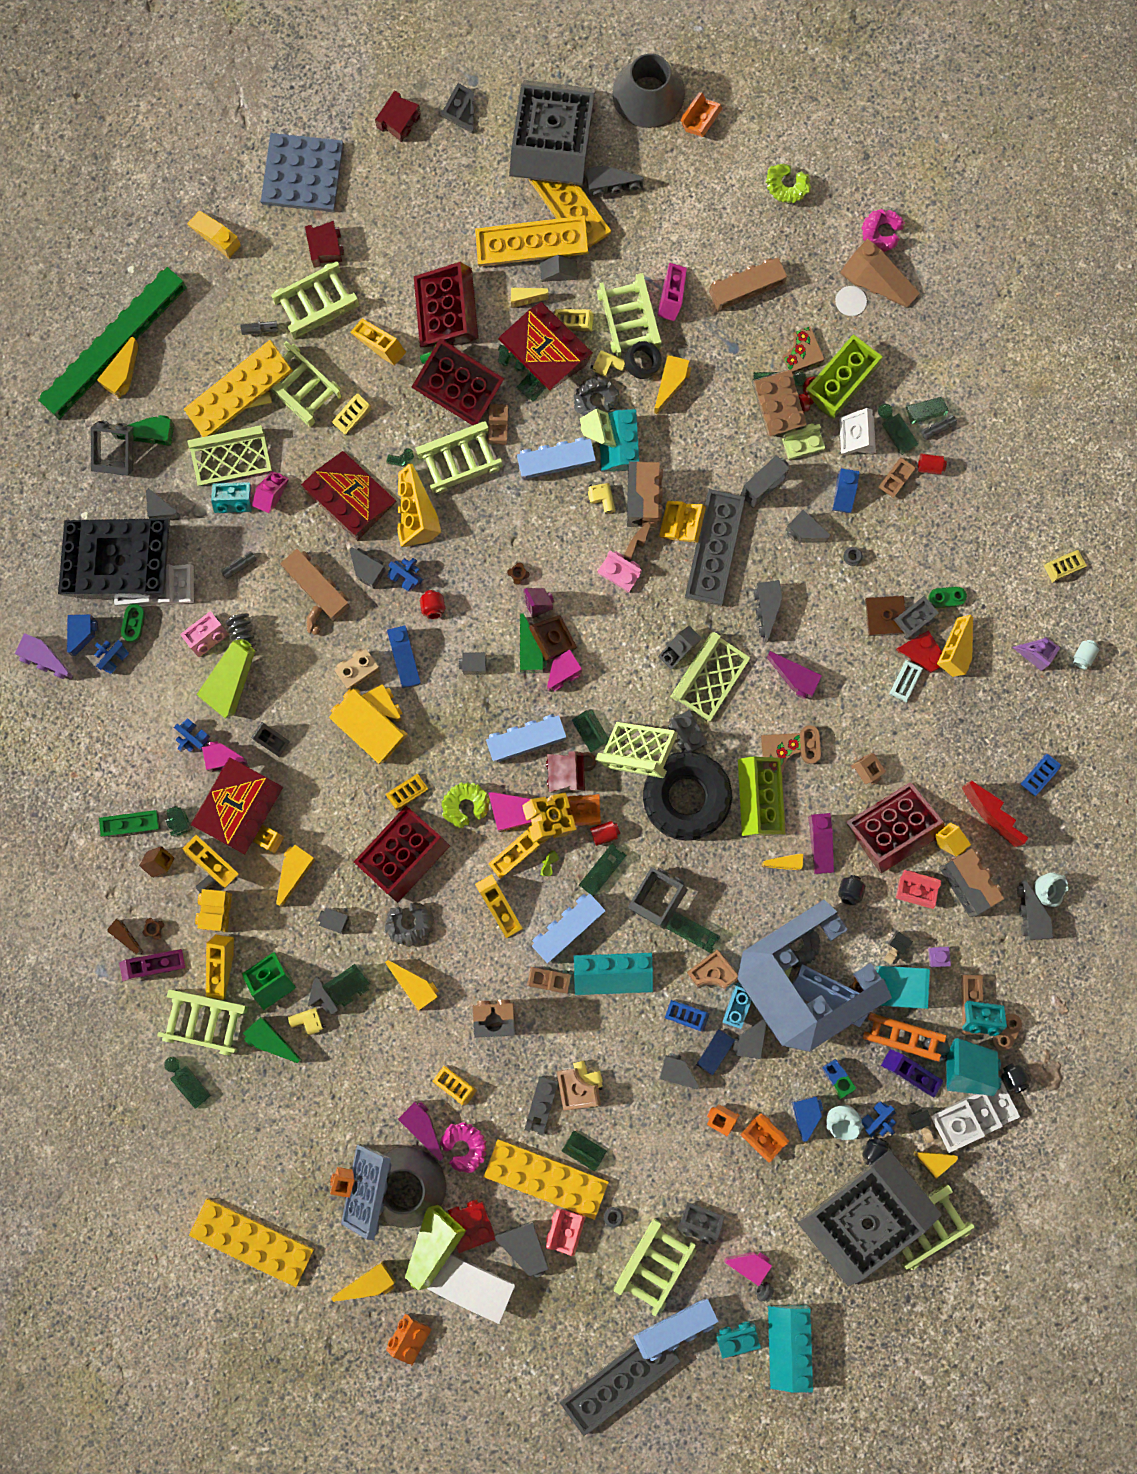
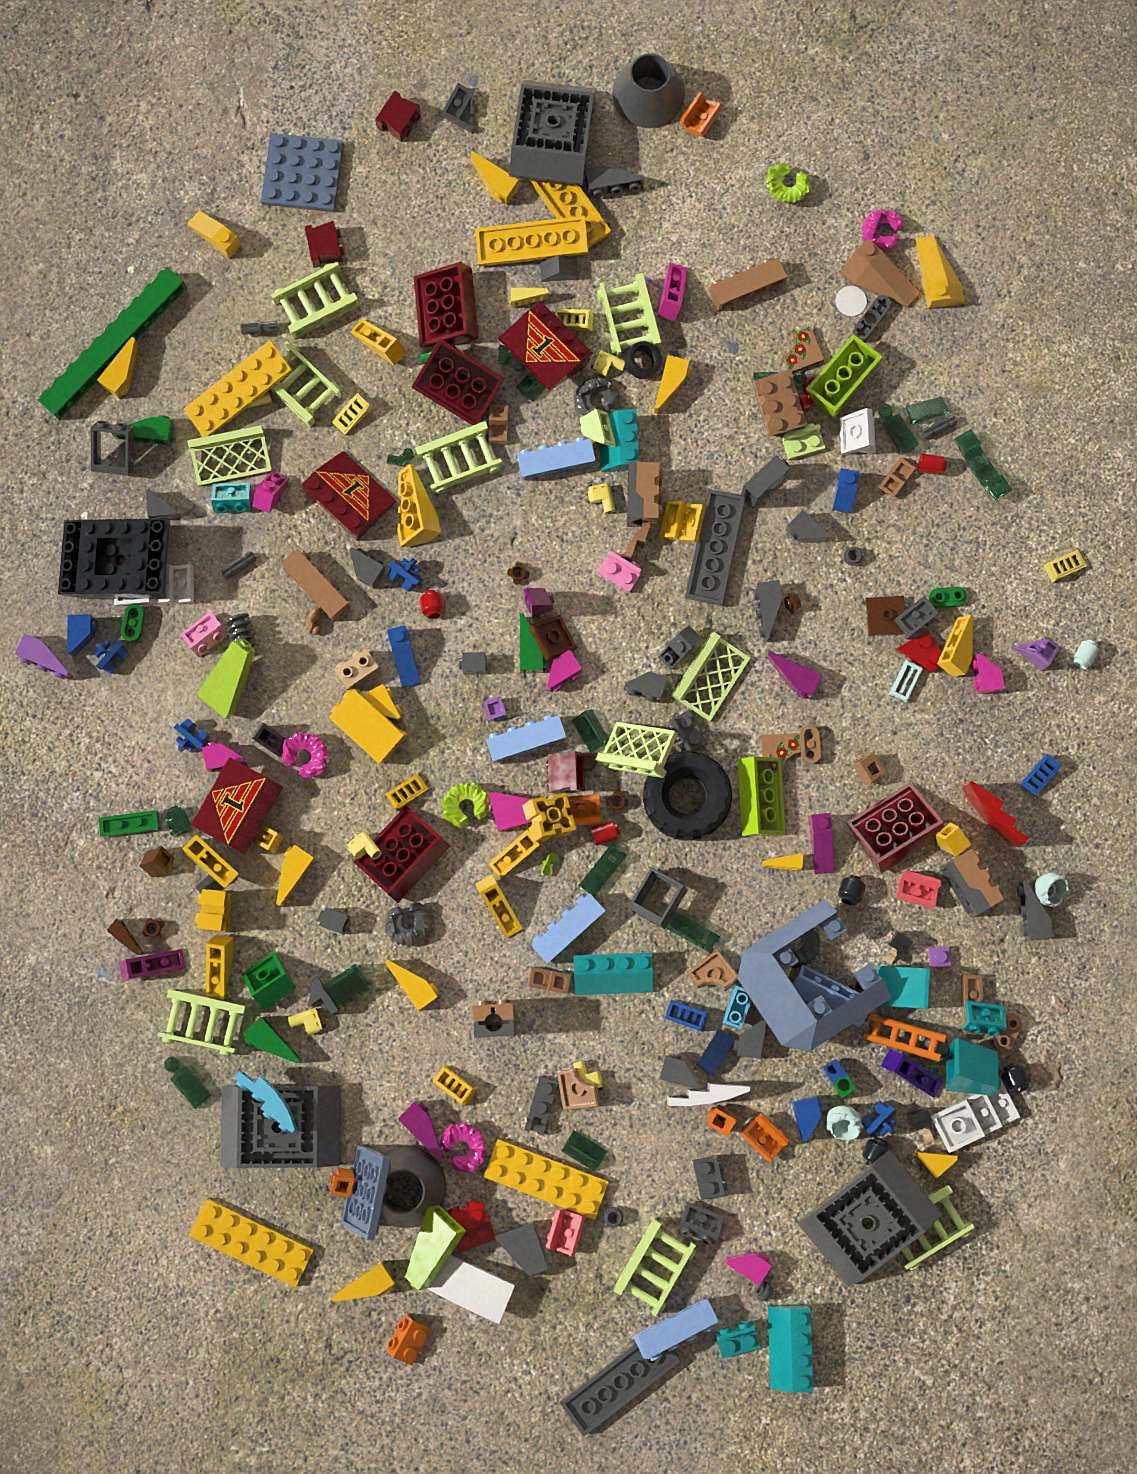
(252, 1142): none -> dark grey slope
(274, 1106): none -> medium azure slope
(308, 742): none -> dark pink piece
(364, 844): none -> light yellow piece
(494, 708): none -> medium lavender plate
(496, 180): none -> yellow slope
(611, 802): none -> reddish brown plate
(648, 685): none -> dark grey slope
(709, 1177): none -> dark grey bracket
(714, 1093): none -> white slope
(792, 602): none -> reddish brown plate
(872, 311): none -> dark grey beam
(939, 279): none -> yellow wedge
(981, 466): none -> clear green slope
(987, 675): none -> dark pink slope

